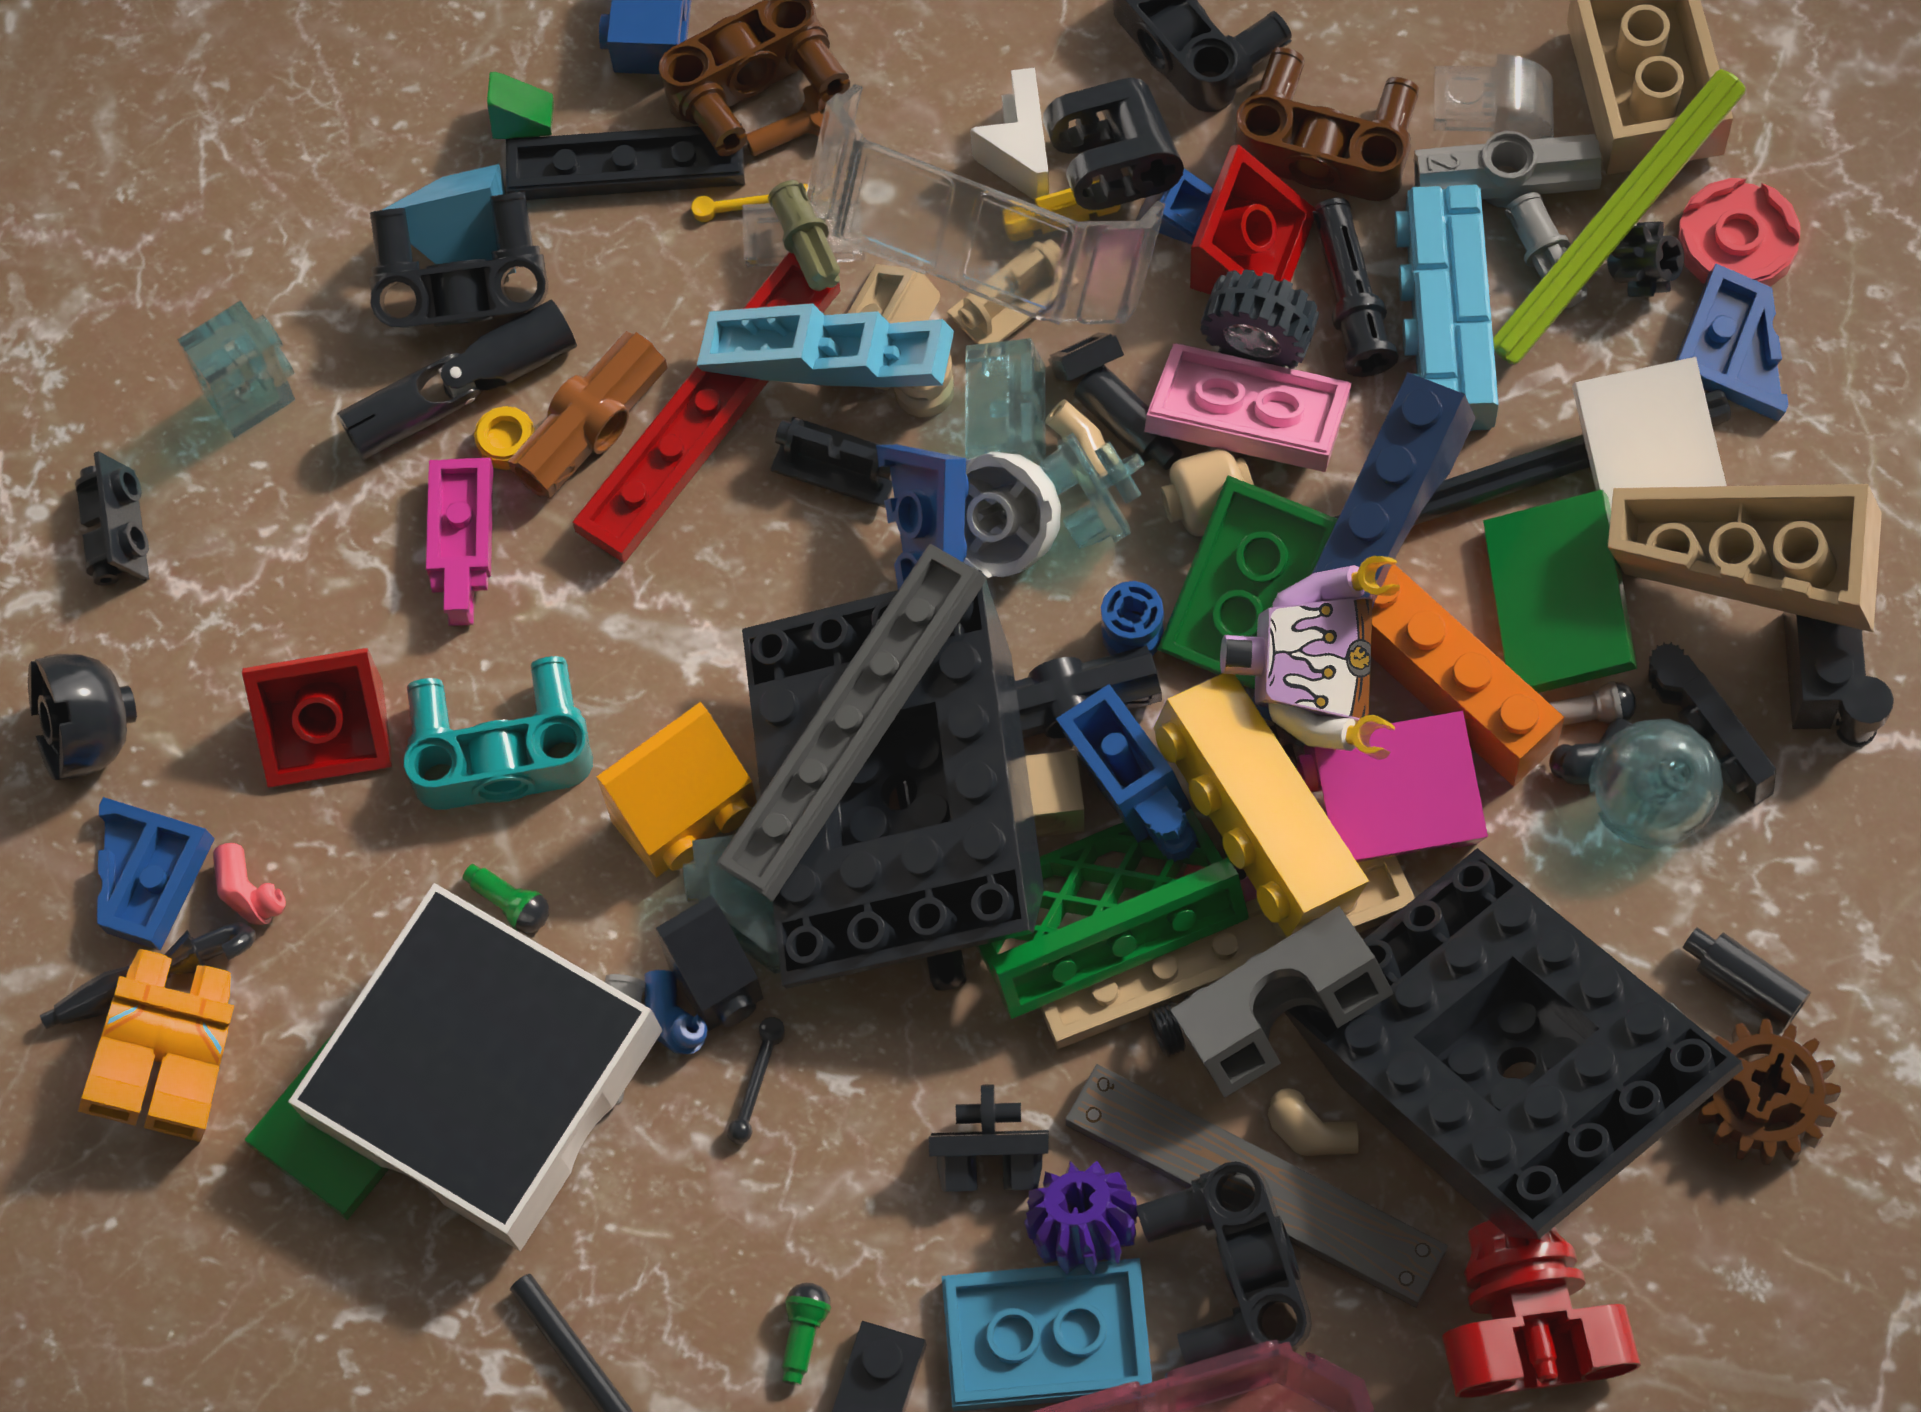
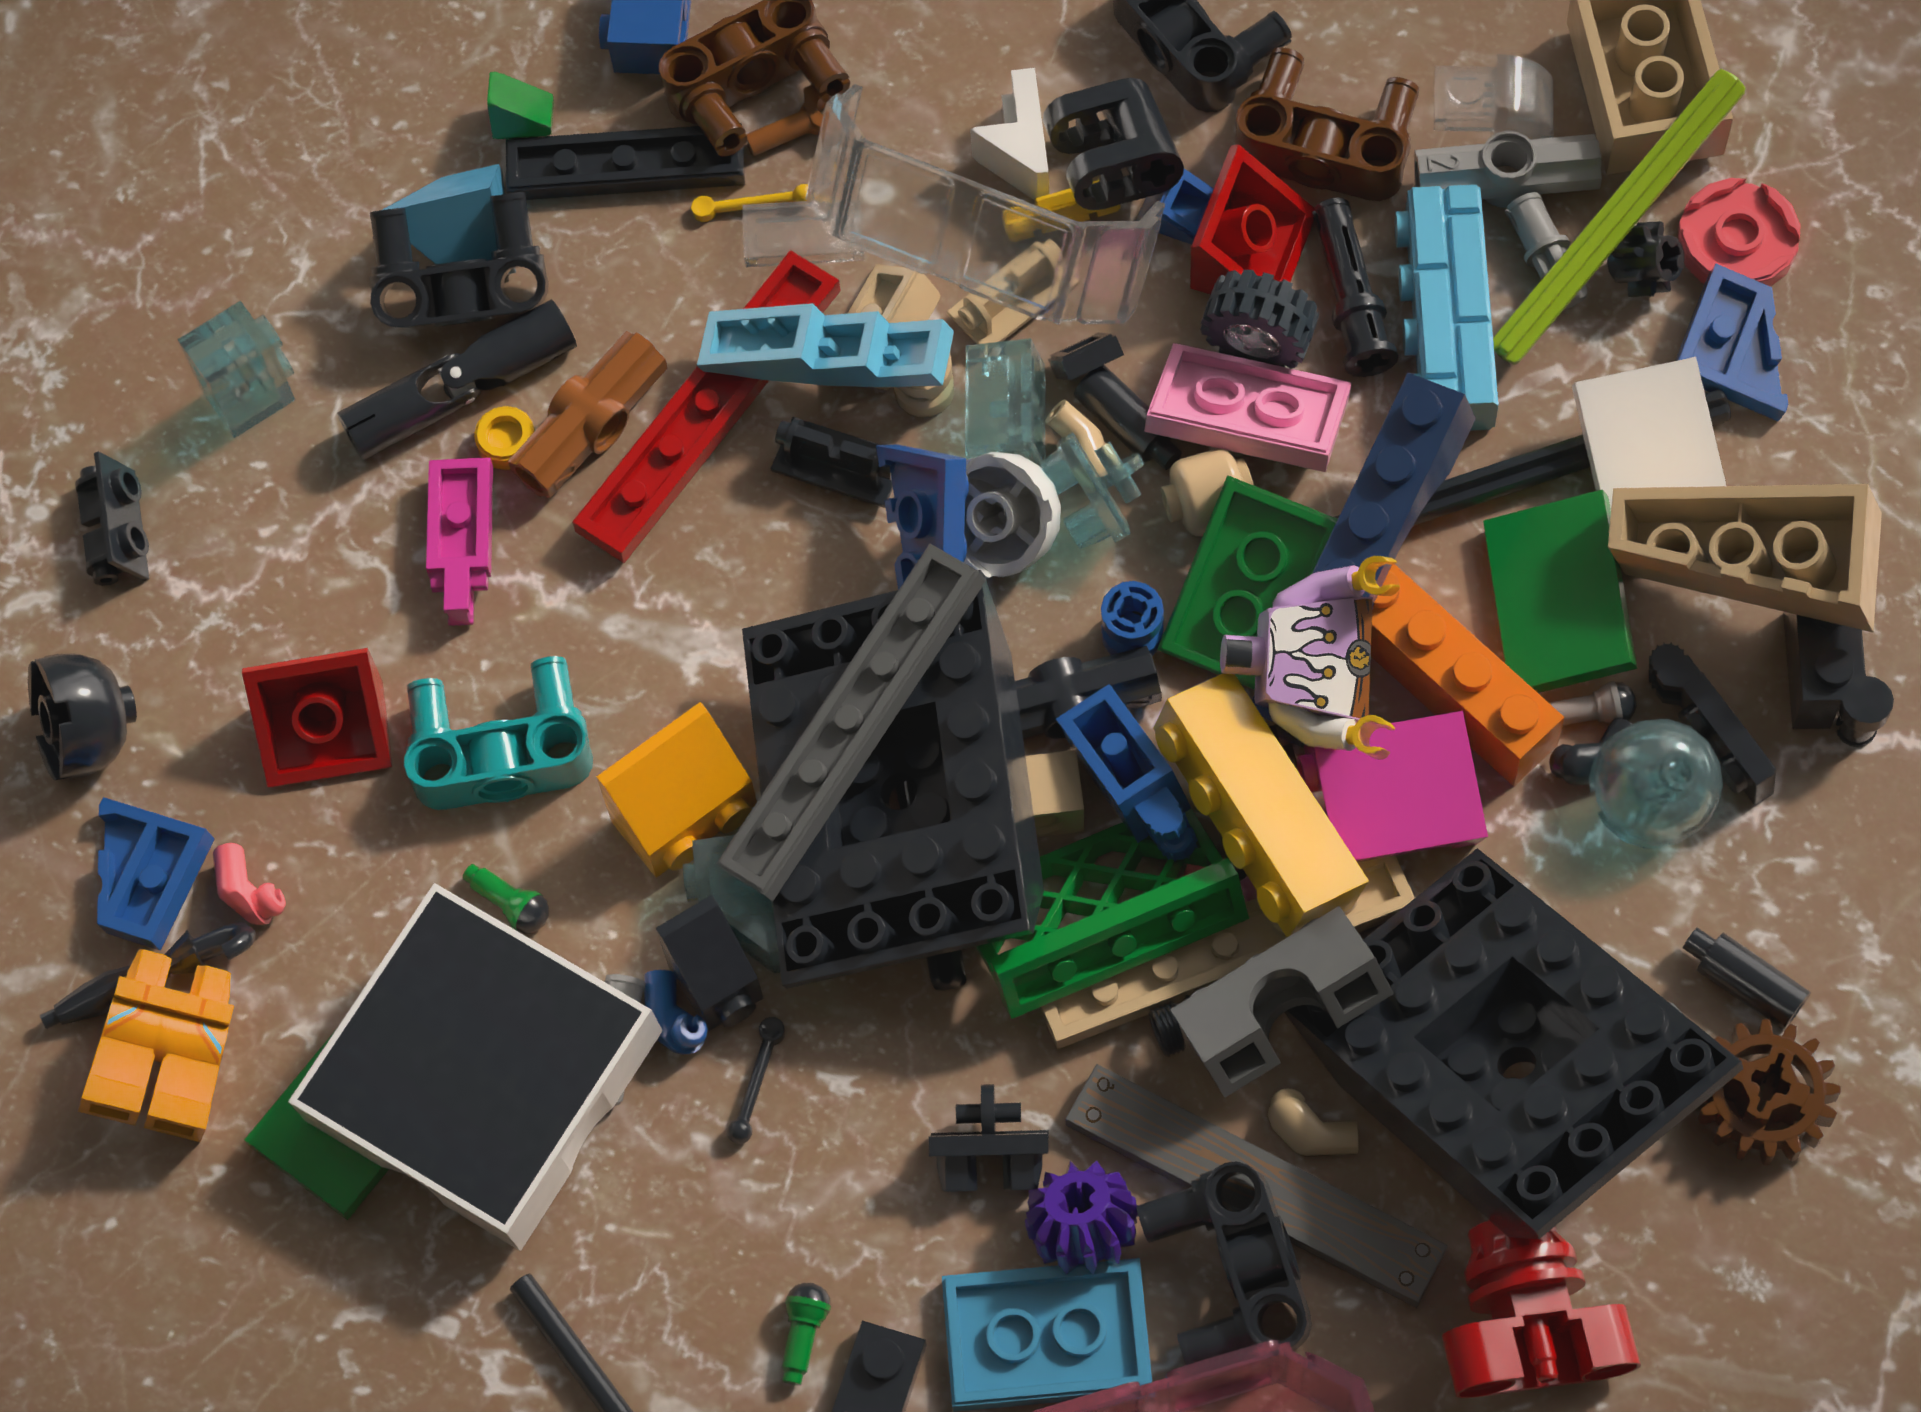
(805, 234): olive axle -> none

